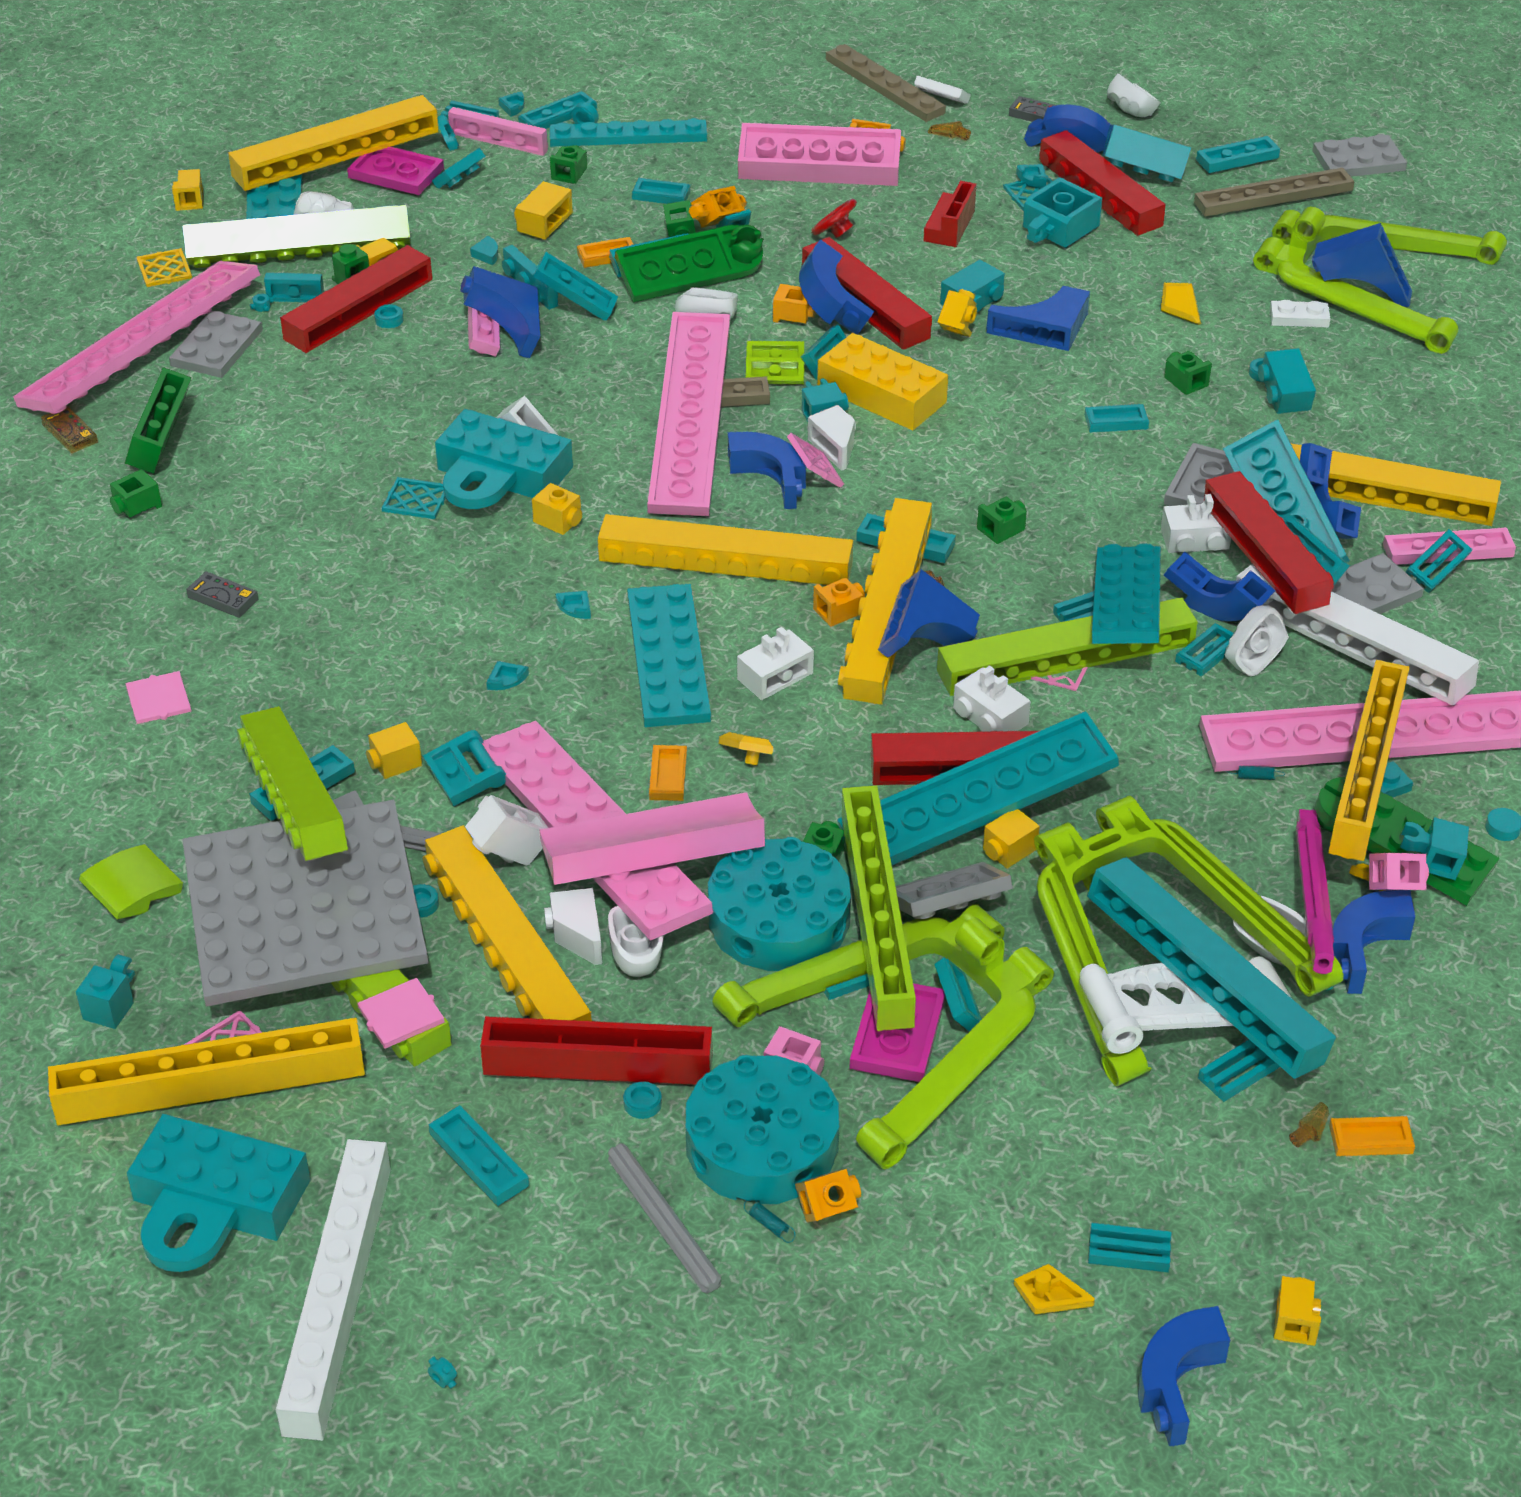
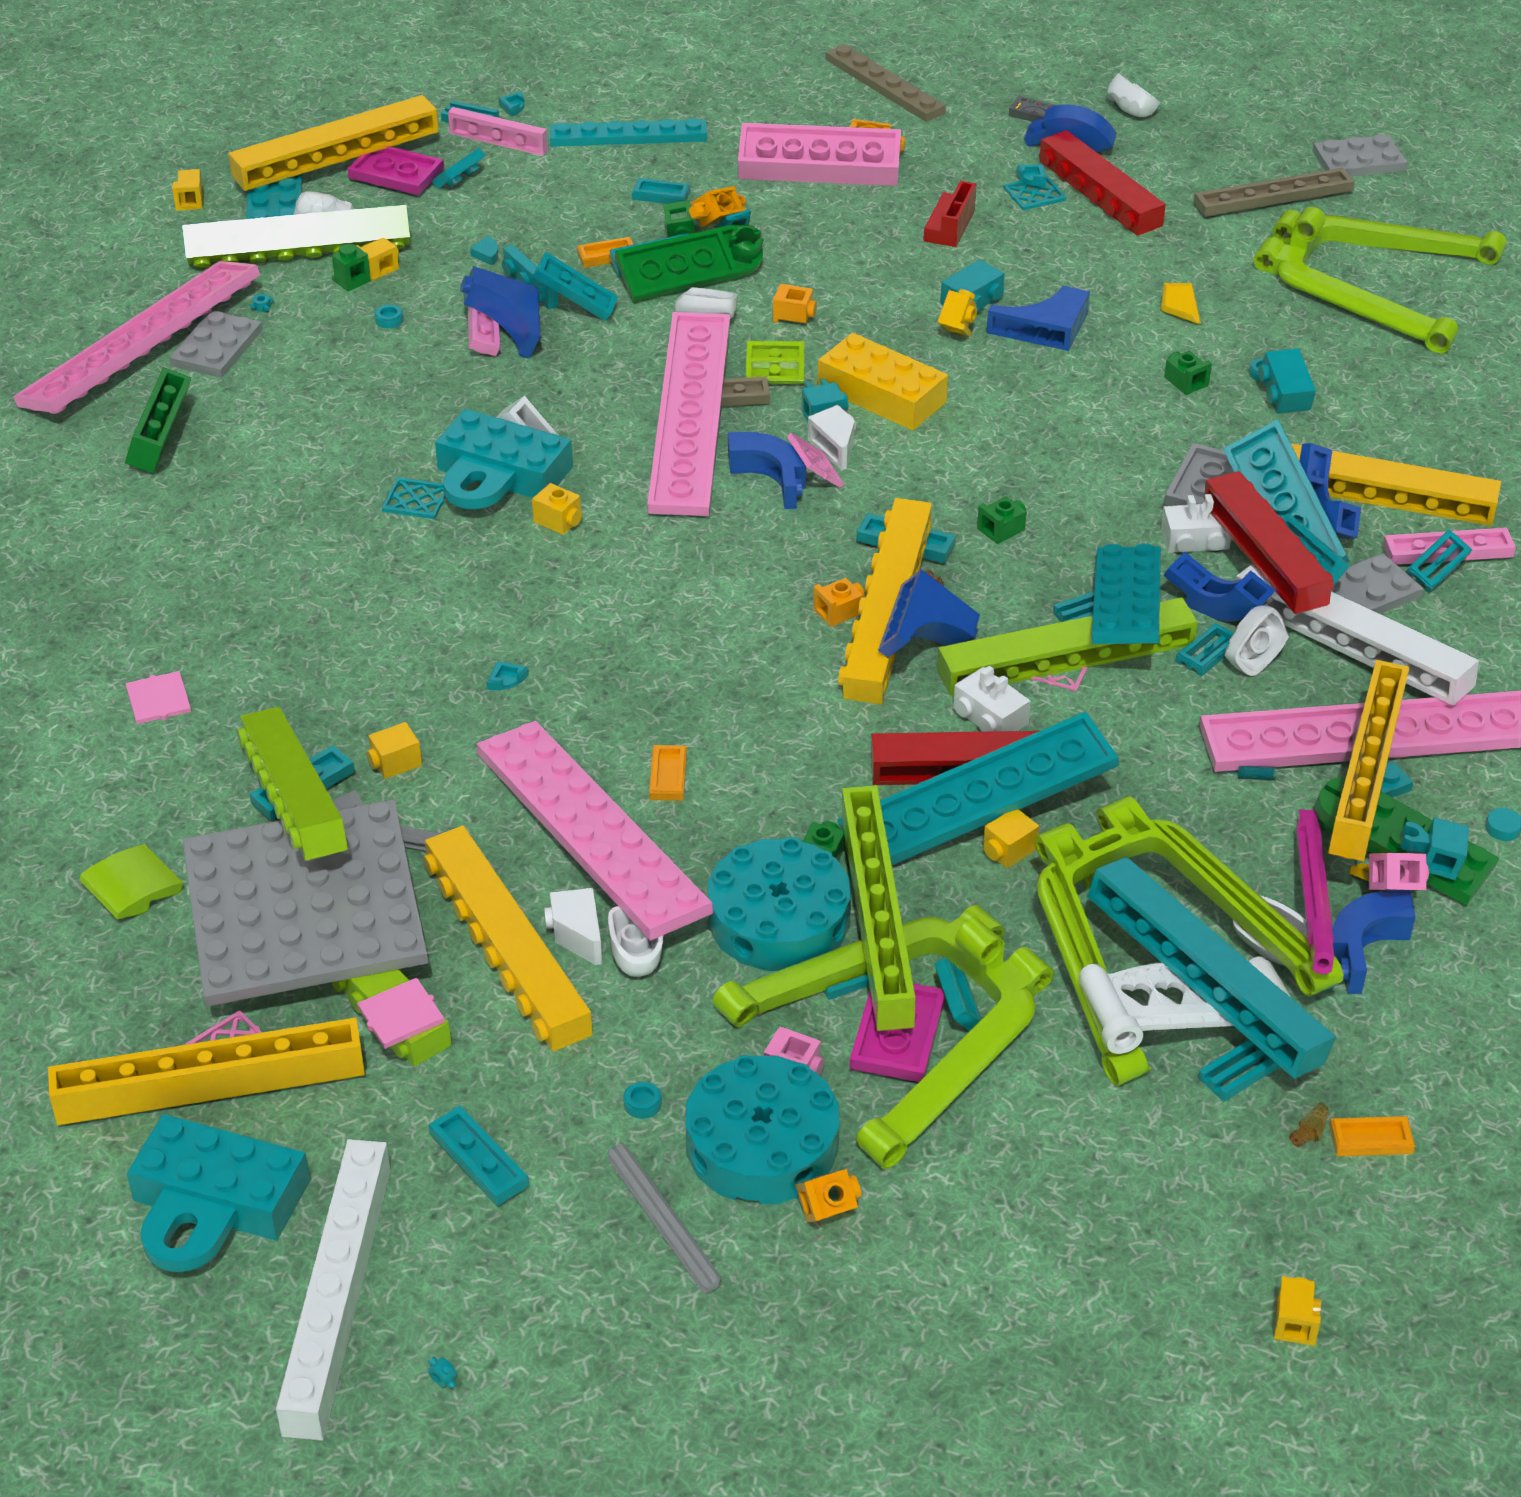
(69, 430): clear orange tile -> none
(106, 993): teal brick -> none
(135, 494): green brick -> none
(162, 256): yellow window -> none
(222, 594): dark grey tile -> none
(293, 286): teal plate -> none
(356, 298): red brick -> none
(426, 899): teal tile -> none
(447, 132): teal tile -> none
(455, 773): teal plate -> none
(506, 830): white brick -> none
(544, 210): yellow brick -> none
(555, 112): teal tile -> none
(570, 157): green brick -> none
(574, 602): teal tile -> none
(584, 112): teal tile -> none
(596, 1050): red brick -> none
(652, 838): bright pink arch -> none
(668, 655): teal plate -> none
(724, 550): yellow brick -> none
(752, 744): yellow piece -> none
(768, 1219): teal piece -> none
(775, 663): white brick -> none
(821, 347): teal plate -> none
(826, 293): blue arch -> none
(836, 220): red piece -> none
(893, 311): red brick -> none
(942, 90): white tile -> none
(950, 130): clear orange bar -> none
(952, 889): light grey plate -> none
(1051, 1291): yellow piece -> none
(1061, 213): teal hinge -> none
(1116, 418): teal tile -> none
(1130, 1241): teal tile -> none
(1146, 153): teal slope -> none
(1177, 1347): blue arch -> none
(1238, 154): teal plate -> none
(1299, 313): white plate -> none
(1364, 257): blue arch -> none

